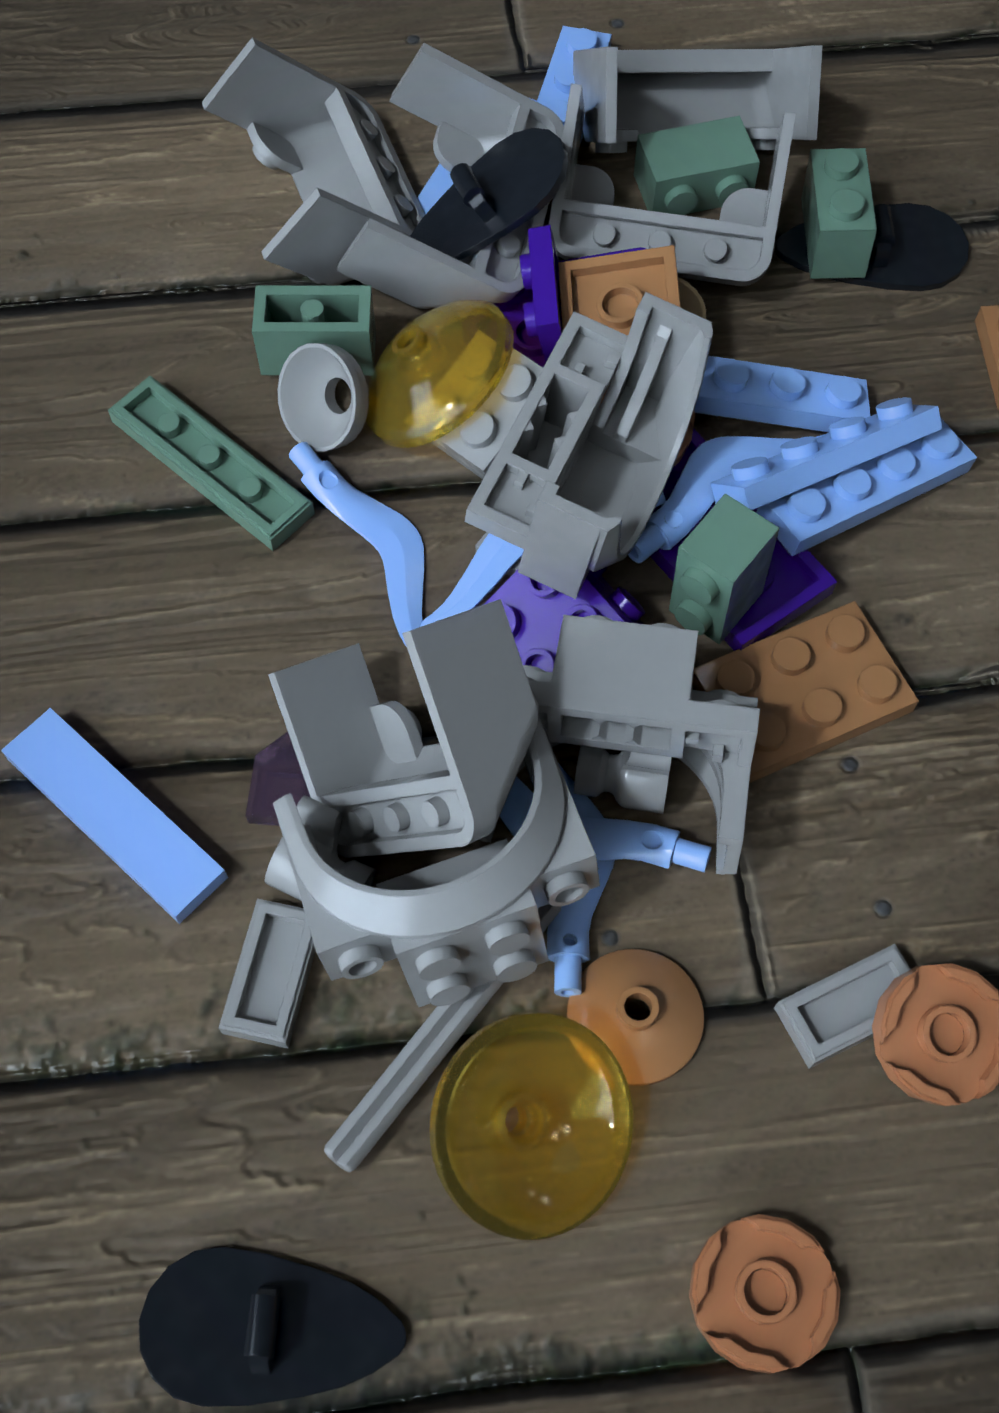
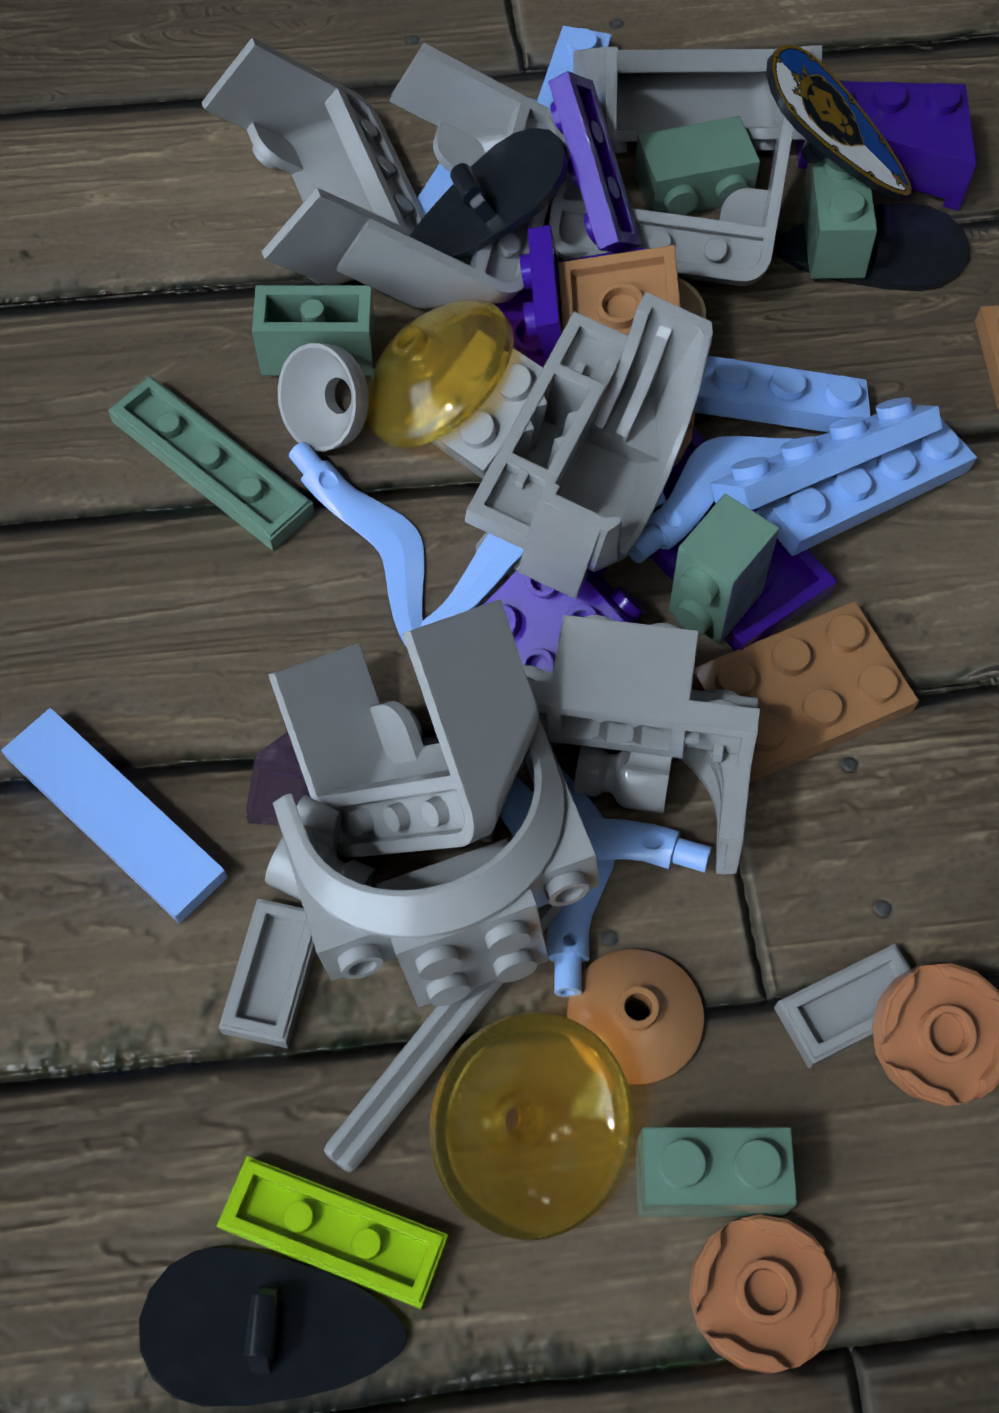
(334, 1232): none -> lime tile
(593, 163): none -> dark purple plate
(714, 1172): none -> sand green brick
(833, 121): none -> shield
(925, 129): none -> dark purple wedge

